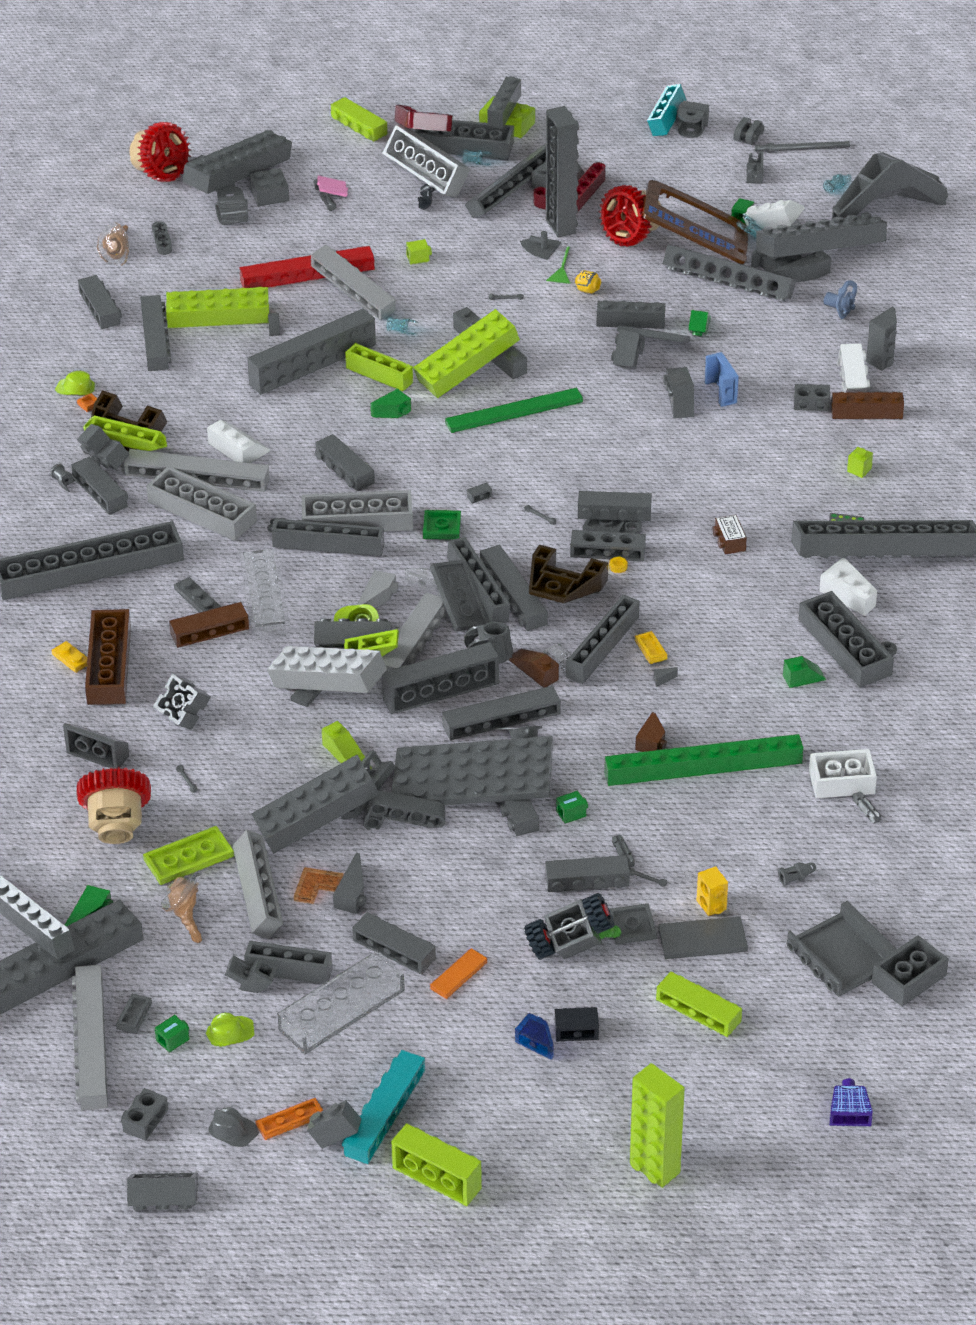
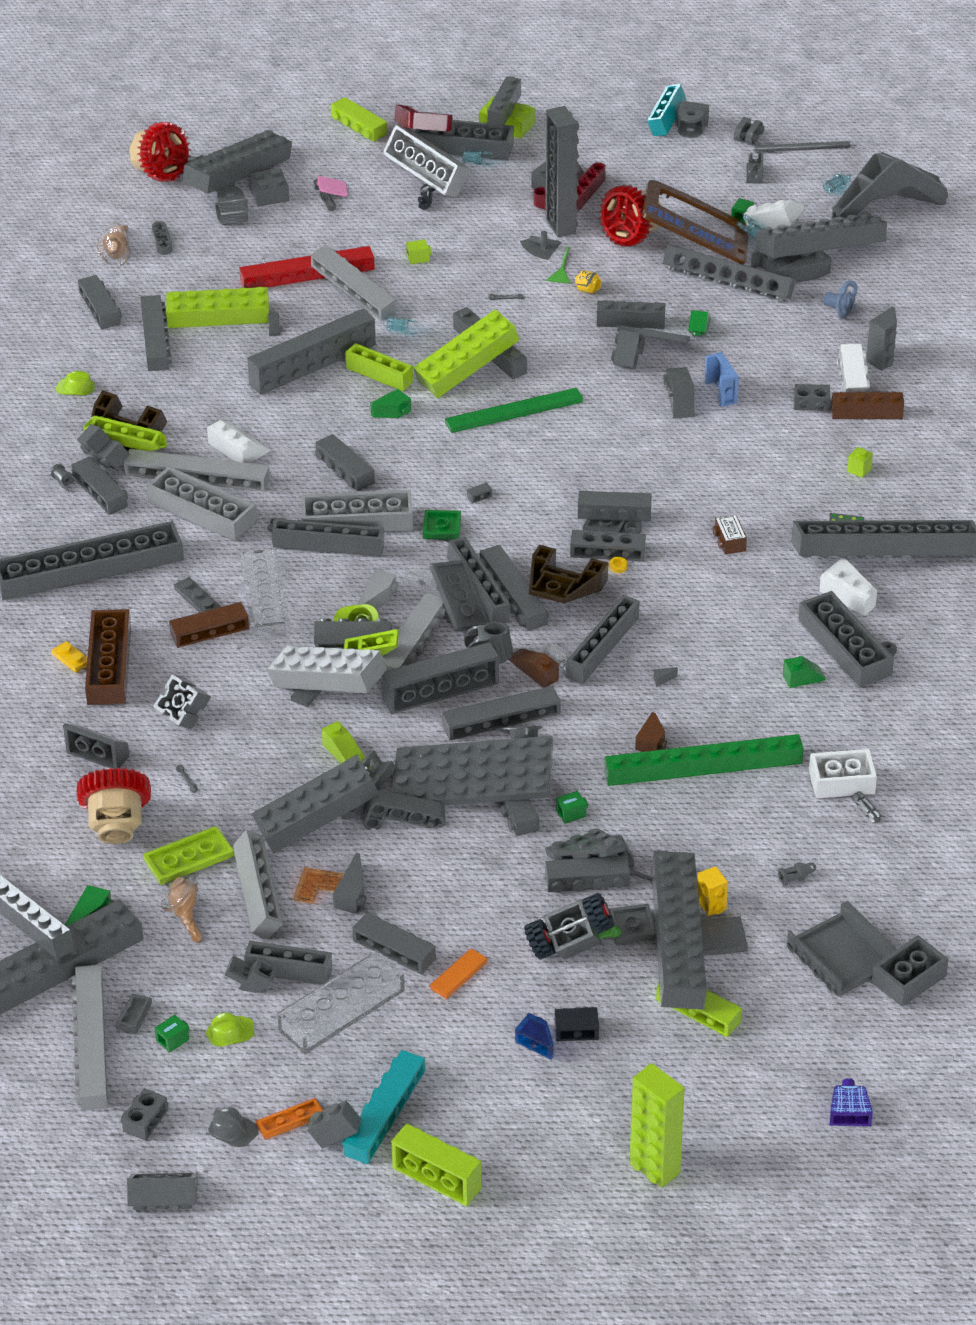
(87, 402): orange tile -> none
(506, 184): dark grey brick -> none
(528, 508): dark grey hinge -> none
(581, 846): none -> dark grey plate
(651, 647): yellow plate -> none
(678, 930): none -> dark grey brick

